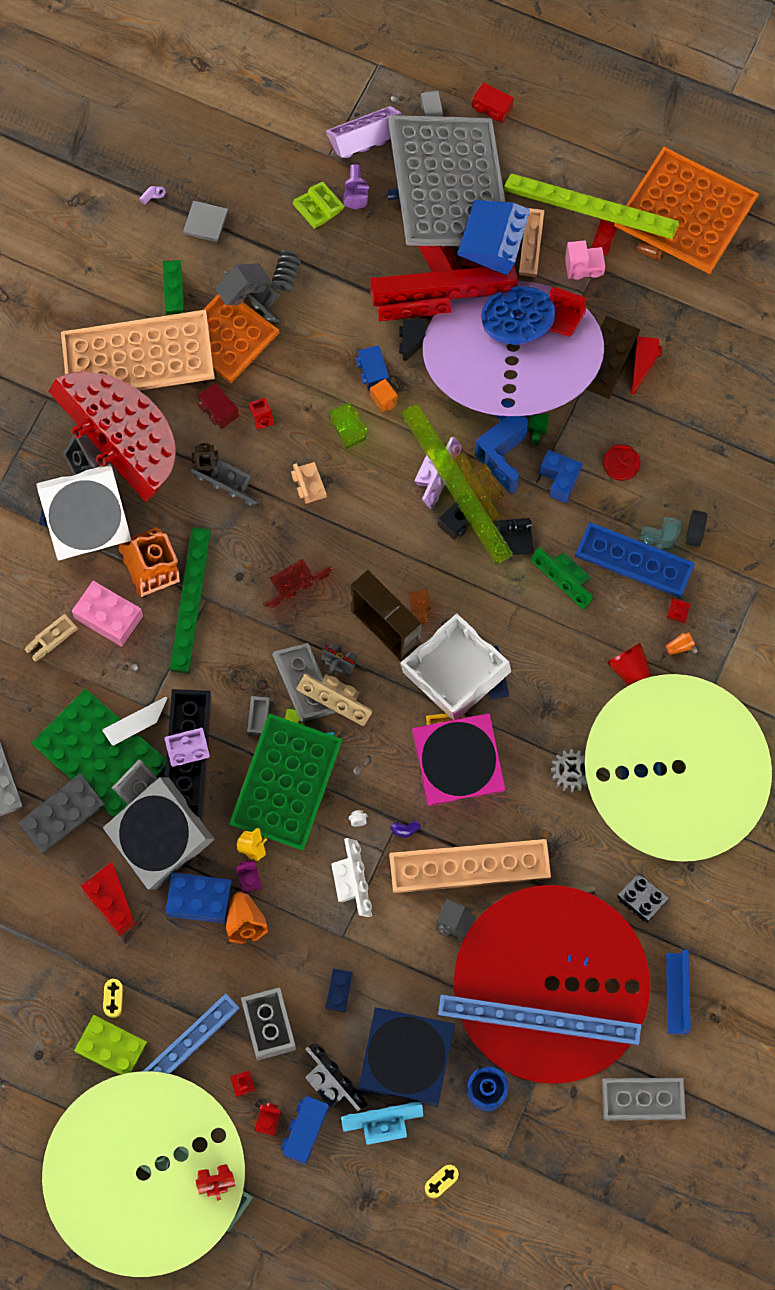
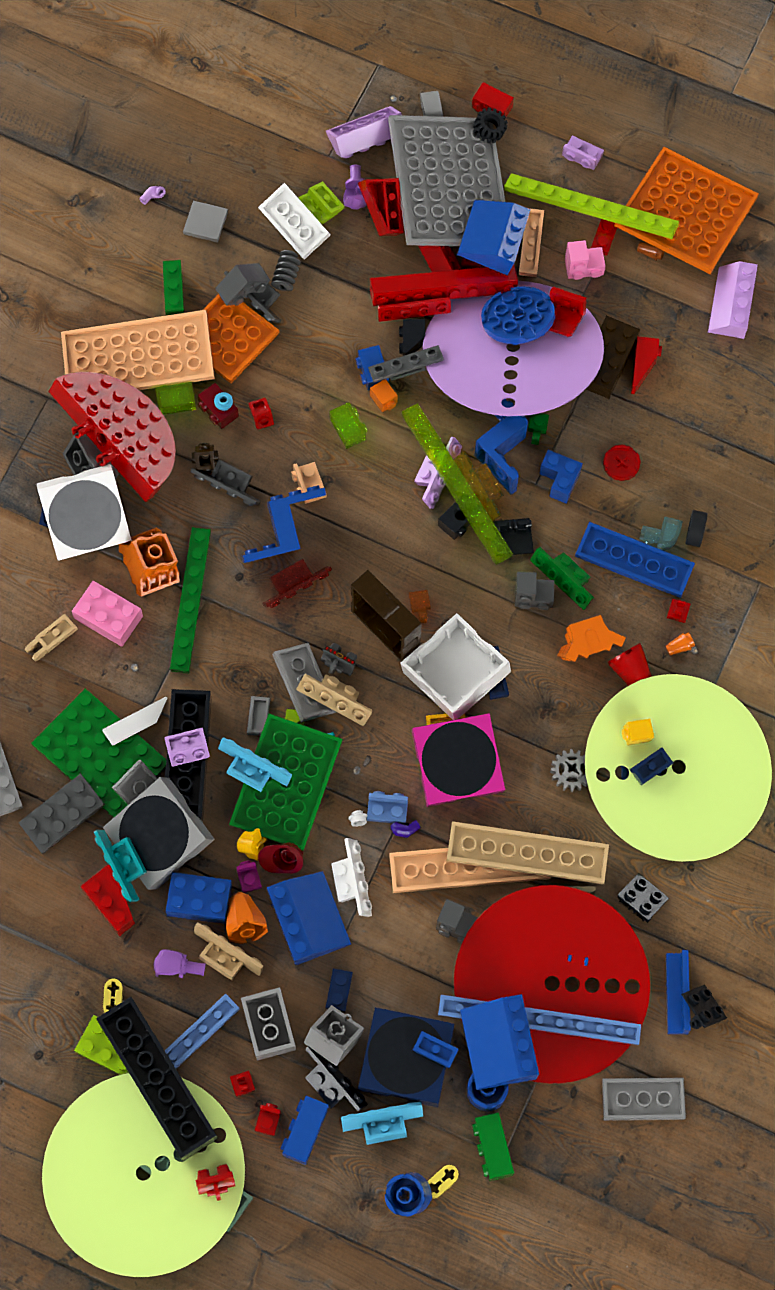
(123, 861): none -> teal bracket
(157, 1079): none -> black brick
(174, 962): none -> medium lavender piece
(175, 398): none -> clear neon green brick
(220, 405): none -> medium azure plate
(223, 955): none -> tan bracket
(252, 768): none -> medium azure bracket
(281, 858): none -> dark red piece
(283, 524): none -> blue bracket
(294, 221): none -> white plate
(308, 917): none -> blue slope
(334, 1035): none -> light grey brick
(384, 204): none -> red wedge
(387, 807): none -> medium blue bracket
(406, 365): none -> dark grey bracket
(419, 1196): none -> blue brick
(435, 1049): none -> blue plate
(493, 117): none -> black tyre
(493, 1147): none -> green brick
(499, 1042): none -> blue slope
(527, 852): none -> tan plate
(533, 592): none -> dark grey brick
(582, 152): none -> lavender bracket
(588, 638): none -> orange slope
(638, 732): none -> yellow brick
(651, 766): none -> dark blue plate
(704, 1007): none -> black hinge
(733, 299): none -> lavender slope

